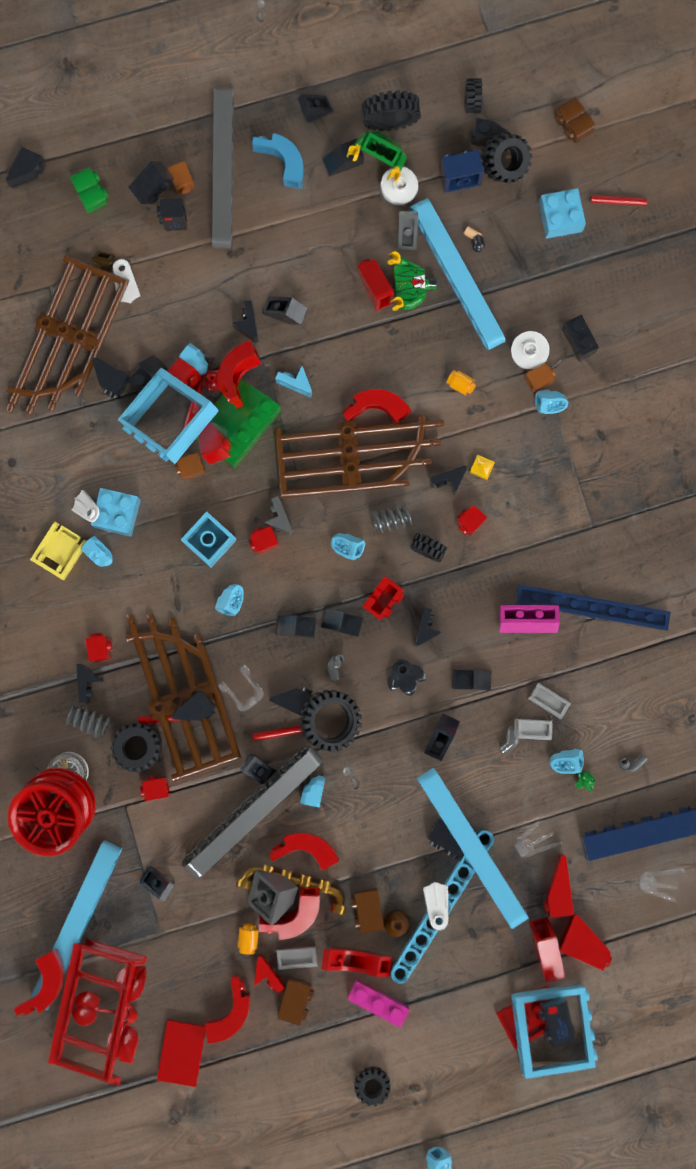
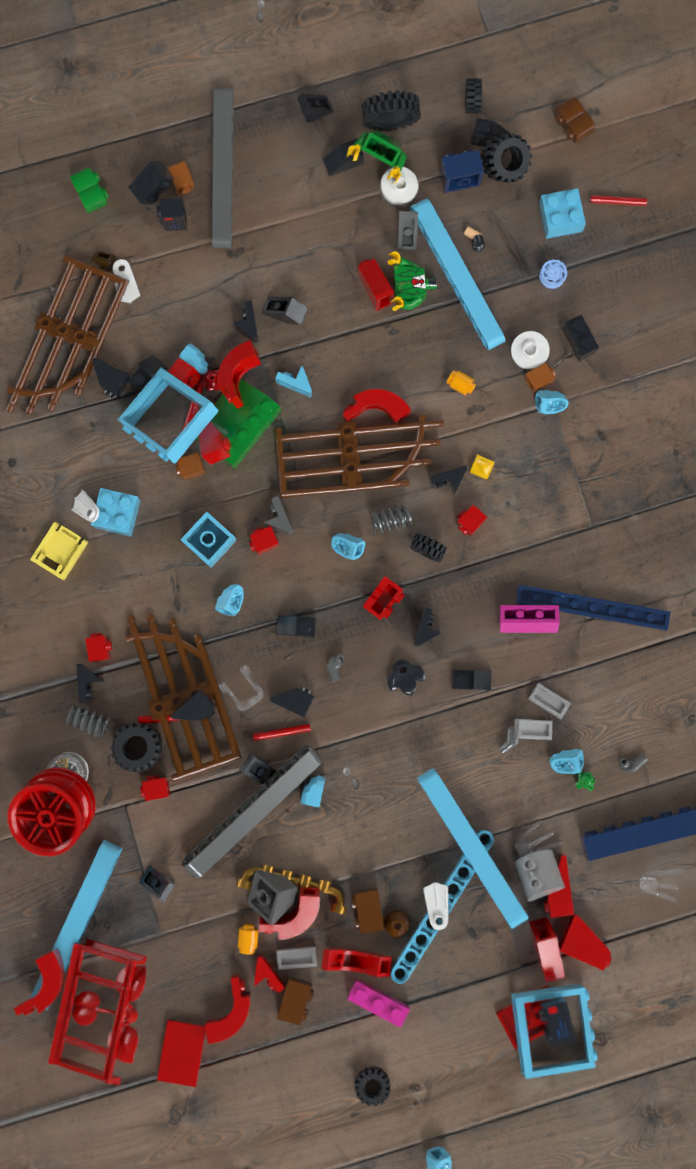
(25, 168): black slope -> none
(97, 552): medium azure rock -> none
(288, 153): dark azure arch -> none
(309, 842): red arch -> none
(342, 622): black slope -> none
(348, 732): black tyre -> none
(442, 737): black slope -> none
(442, 837): black brick -> none
(539, 874): none -> light grey brick
(553, 274): none -> light blue wheel

